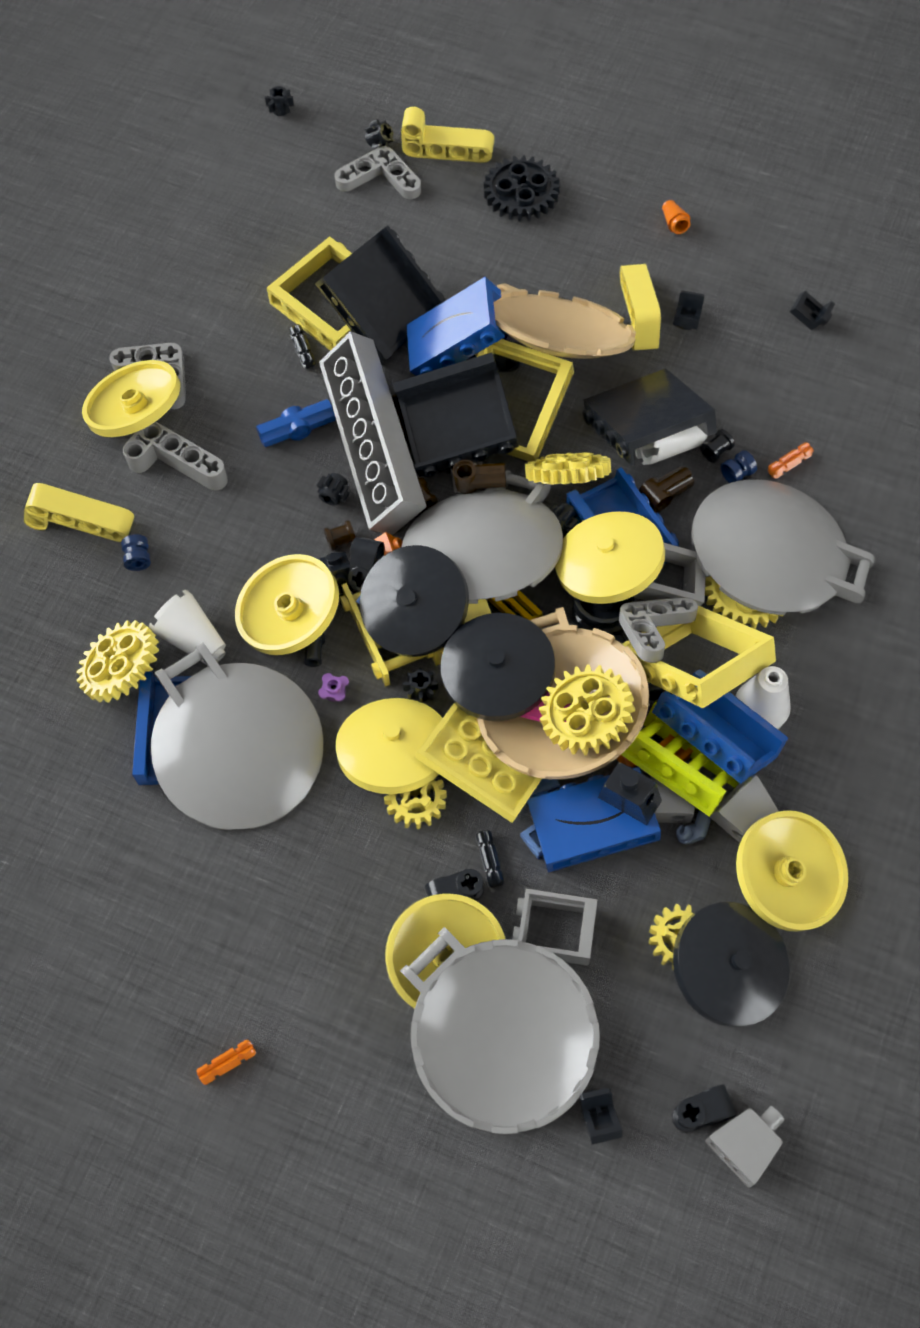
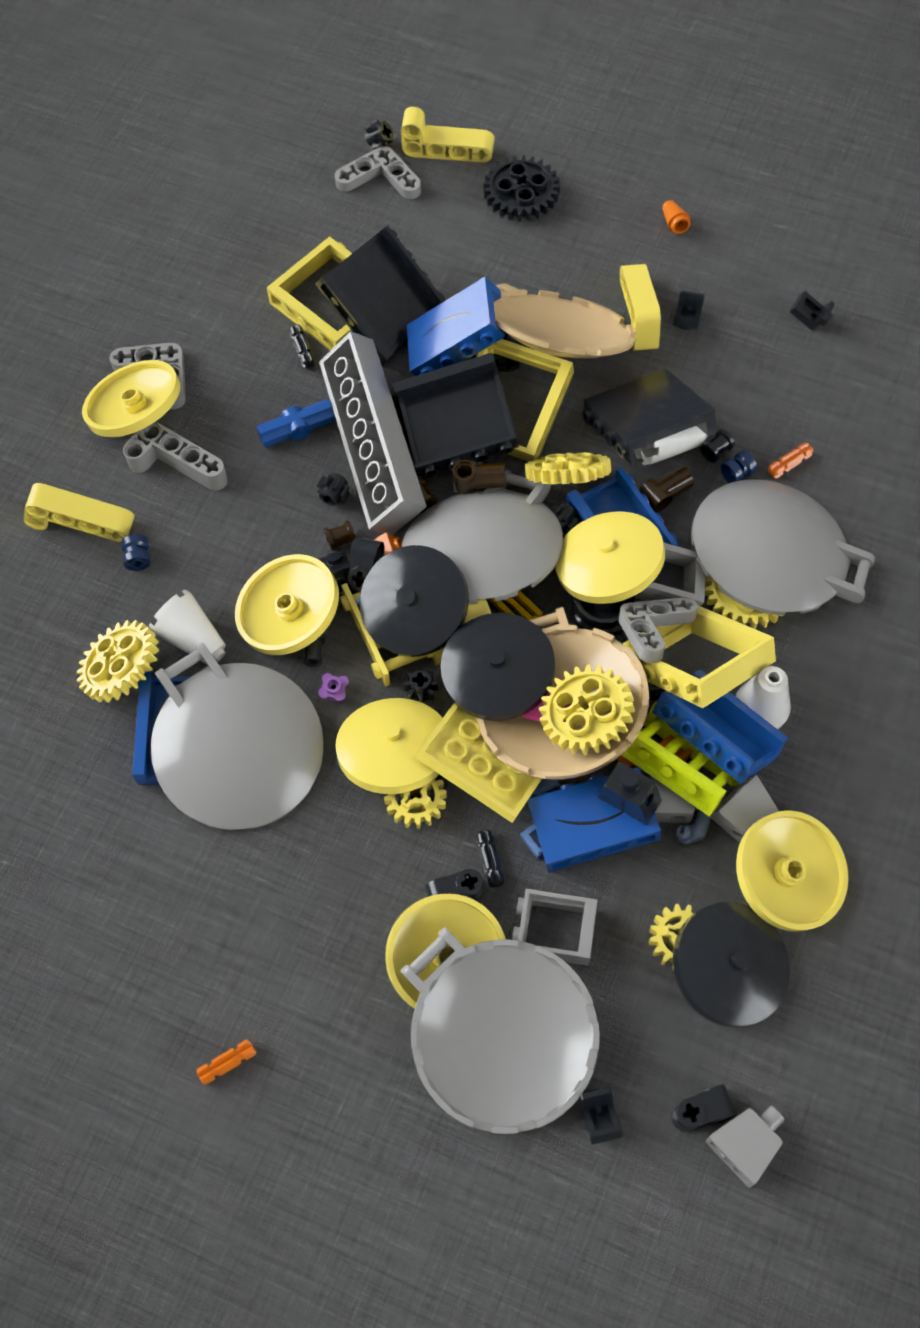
(279, 101): black gear -> none

